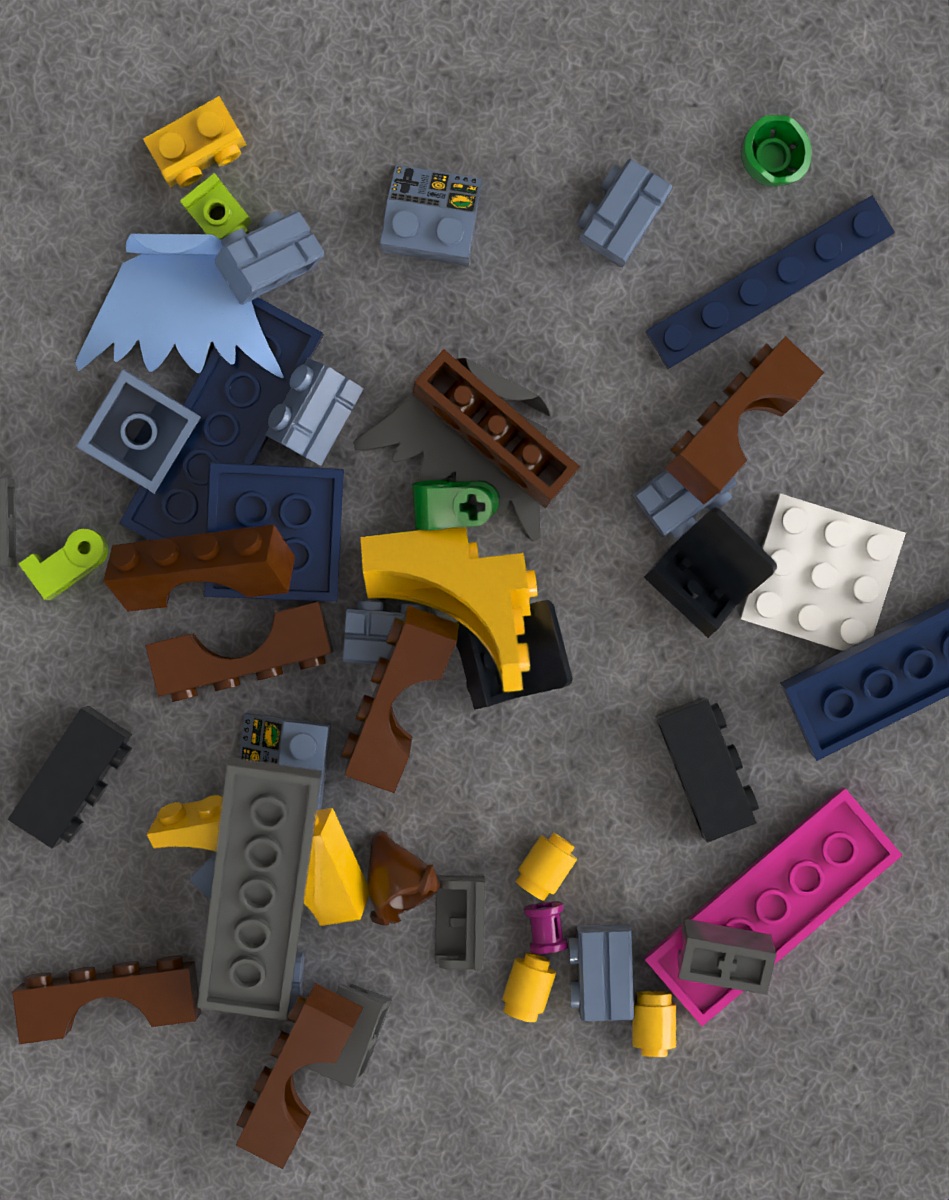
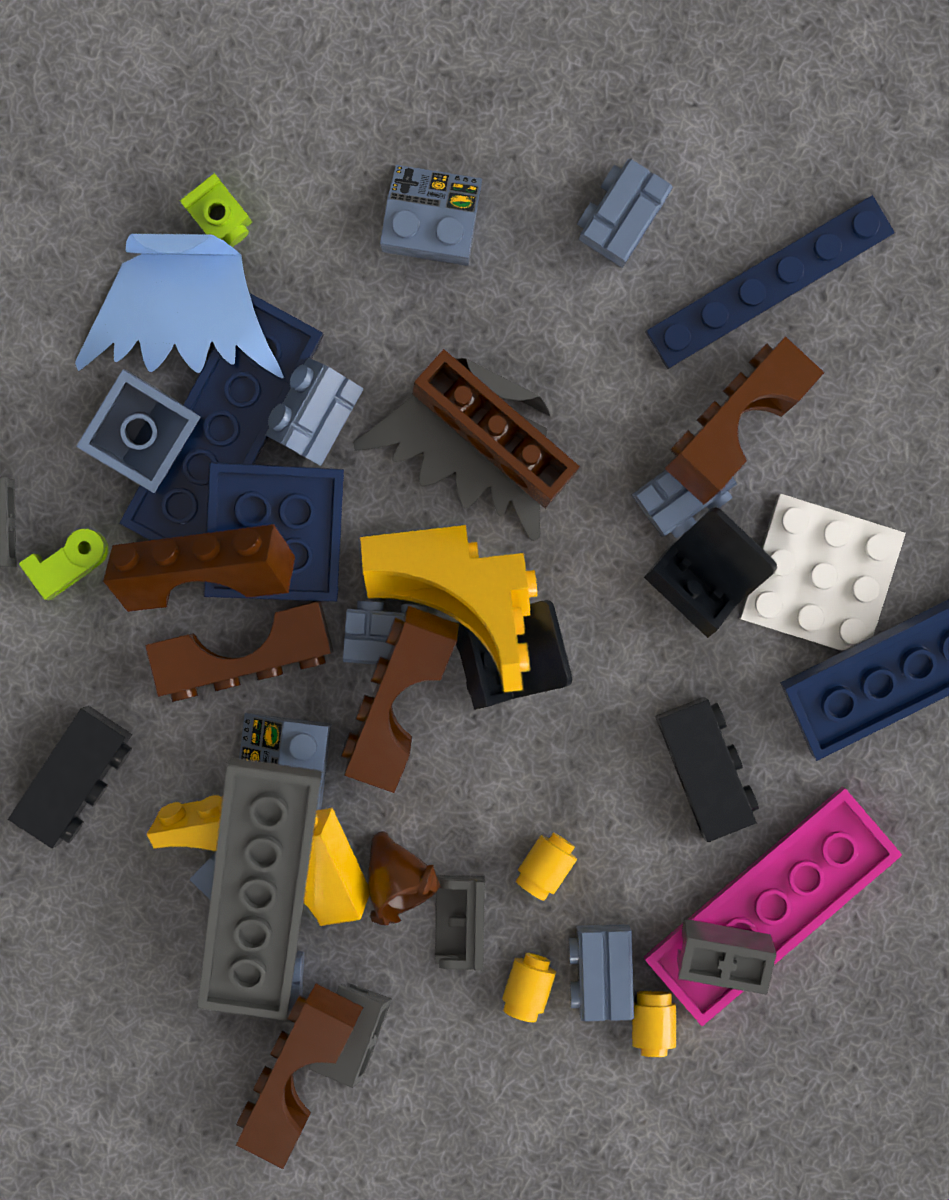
(161, 992): reddish brown arch -> none
(195, 143): yellow bracket -> none
(268, 255): sand blue brick -> none
(446, 505): green piece -> none
(546, 927): magenta bush -> none
(772, 155): green helmet -> none

